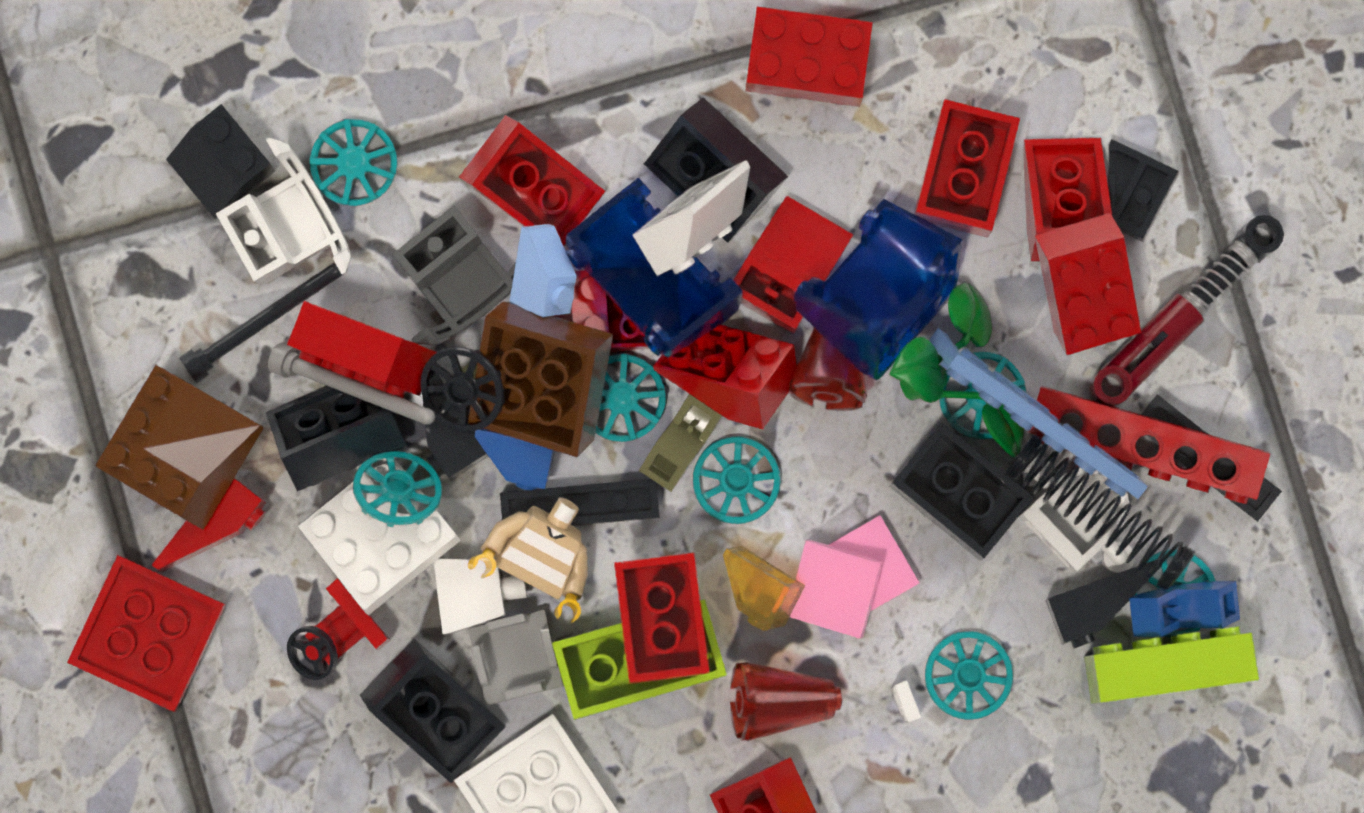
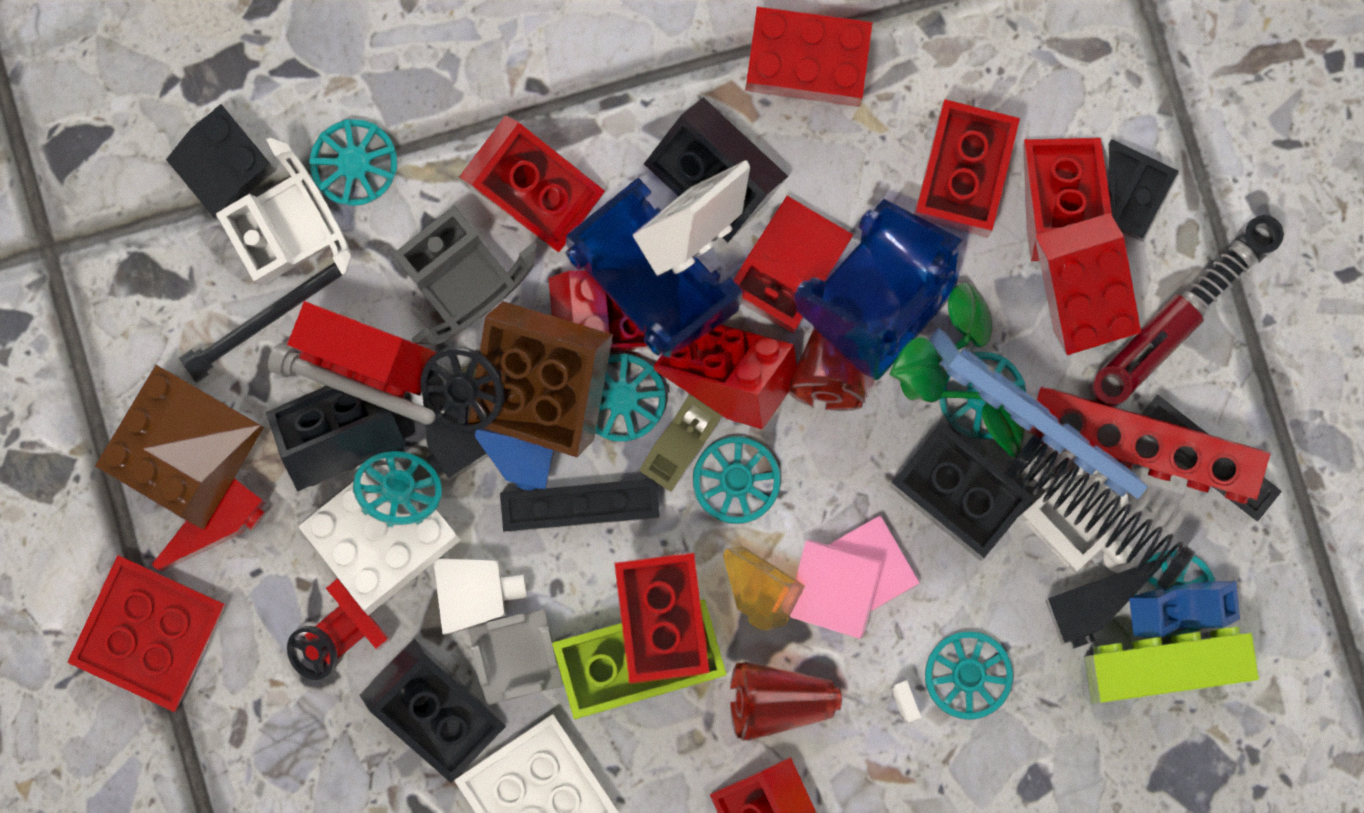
(541, 552): tan torso -> none
(542, 273): light blue slope -> none

